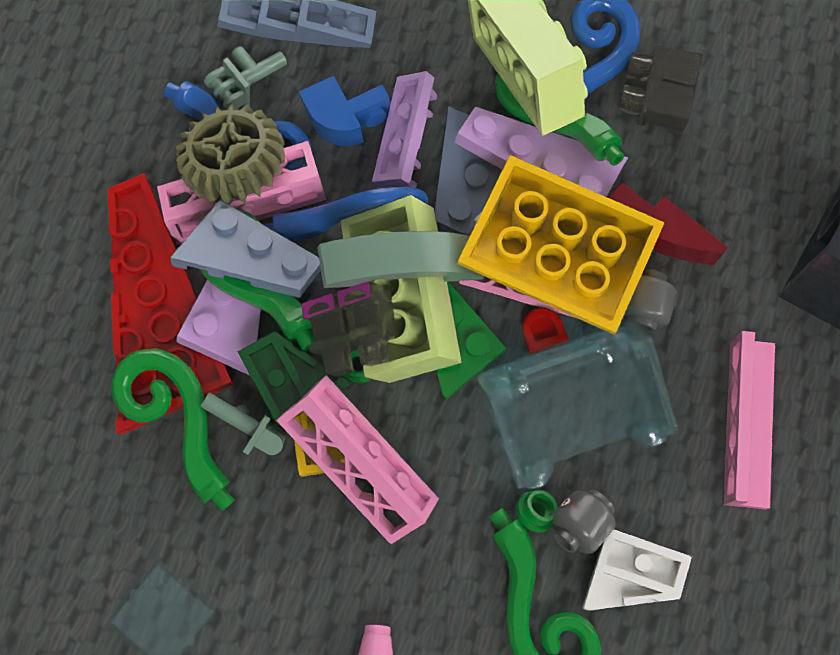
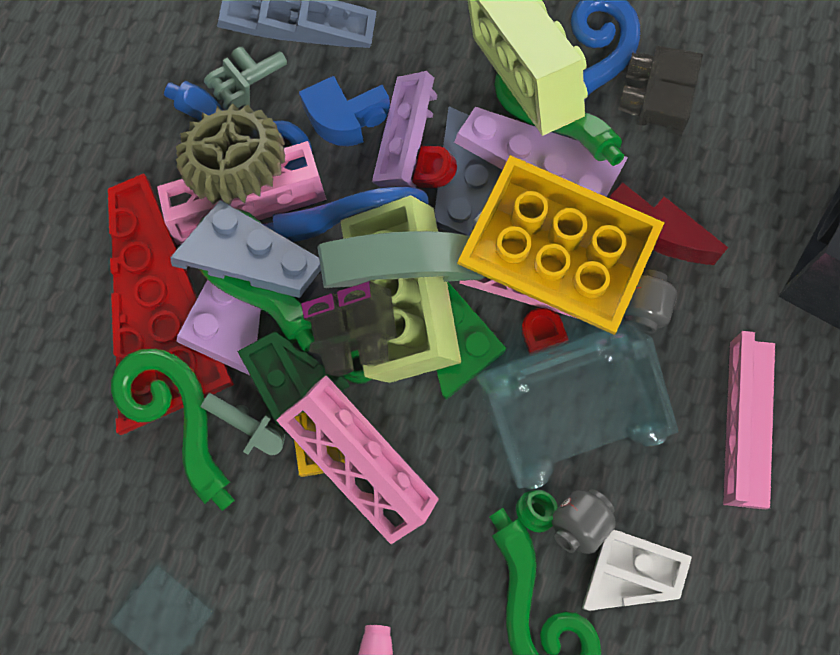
(434, 167): none -> red tile

